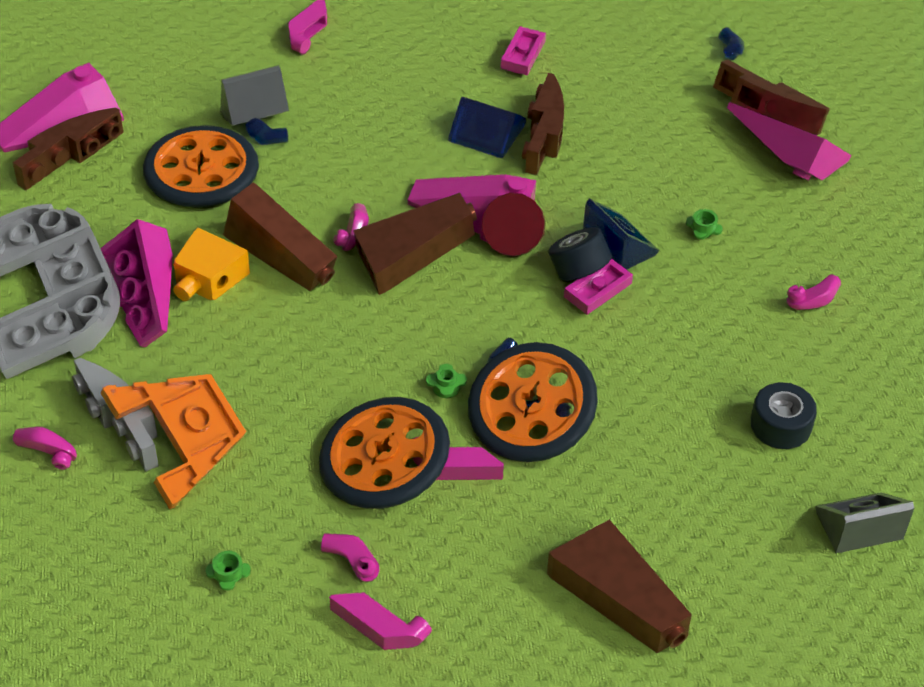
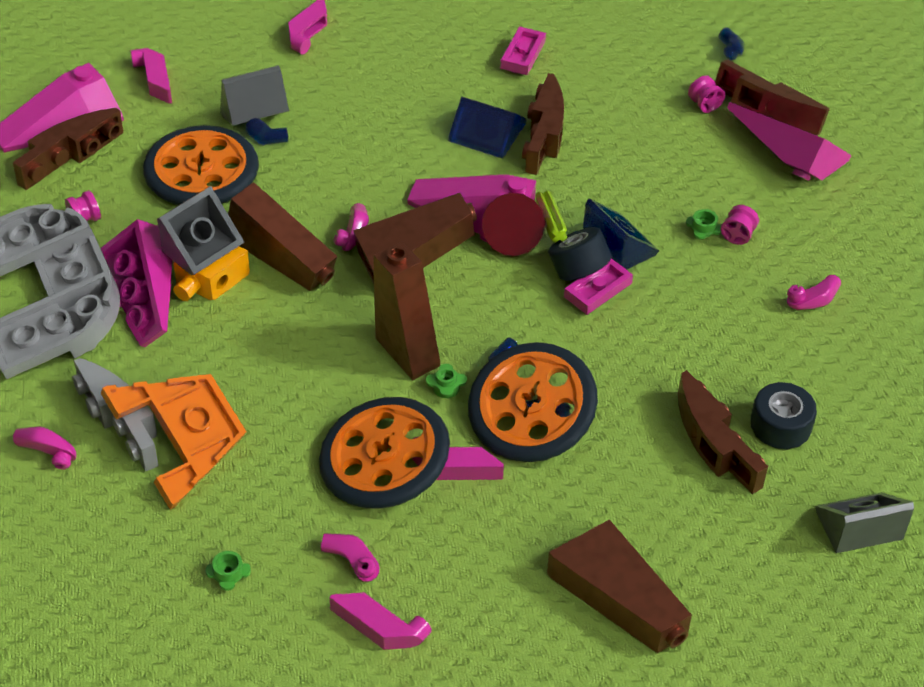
(85, 205): none -> dark pink wheel
(155, 72): none -> dark pink piece
(198, 232): none -> dark grey slope
(404, 311): none -> copper slope
(554, 222): none -> lime axle
(706, 94): none -> dark pink wheel
(709, 431): none -> copper slope
(740, 224): none -> dark pink wheel

